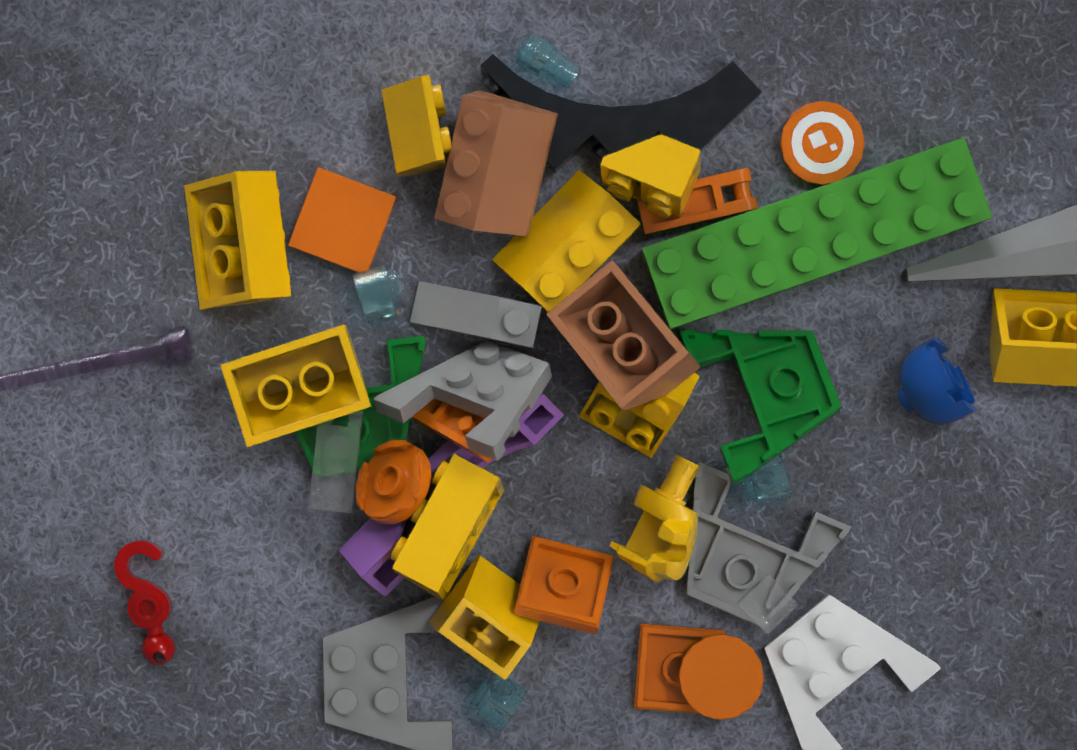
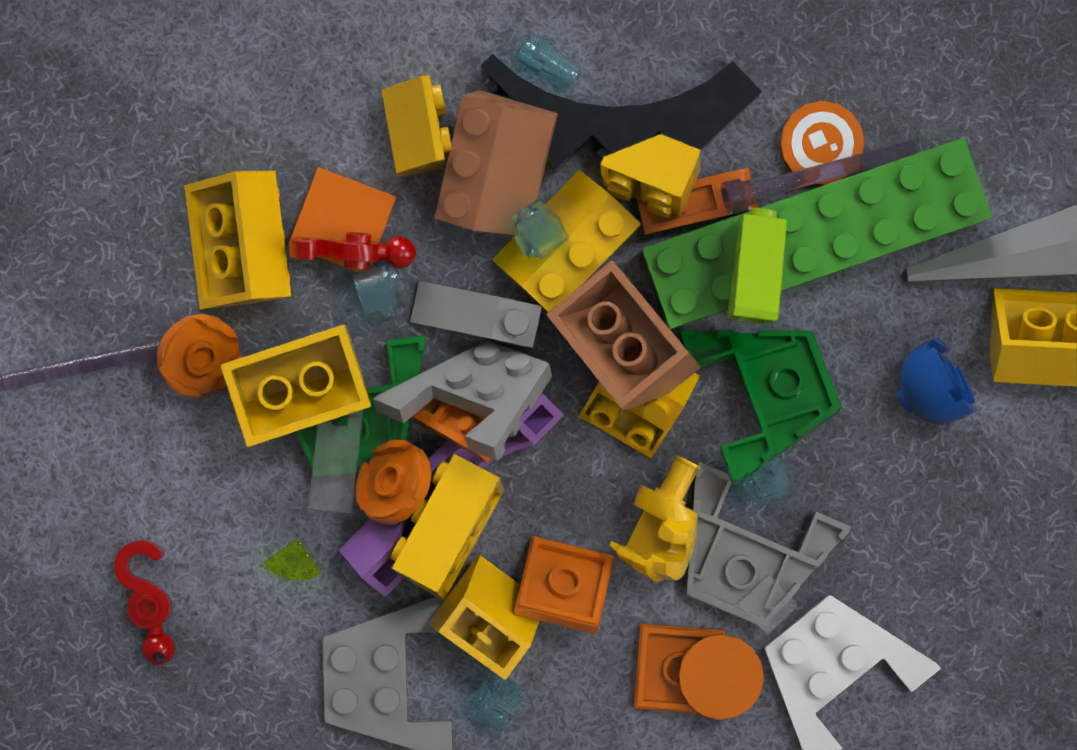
(193, 353): none -> orange tile
(293, 562): none -> clear neon green tile
(355, 250): none -> red piece
(538, 230): none -> clear light blue plate
(740, 194): none -> piece
(758, 268): none -> lime slope

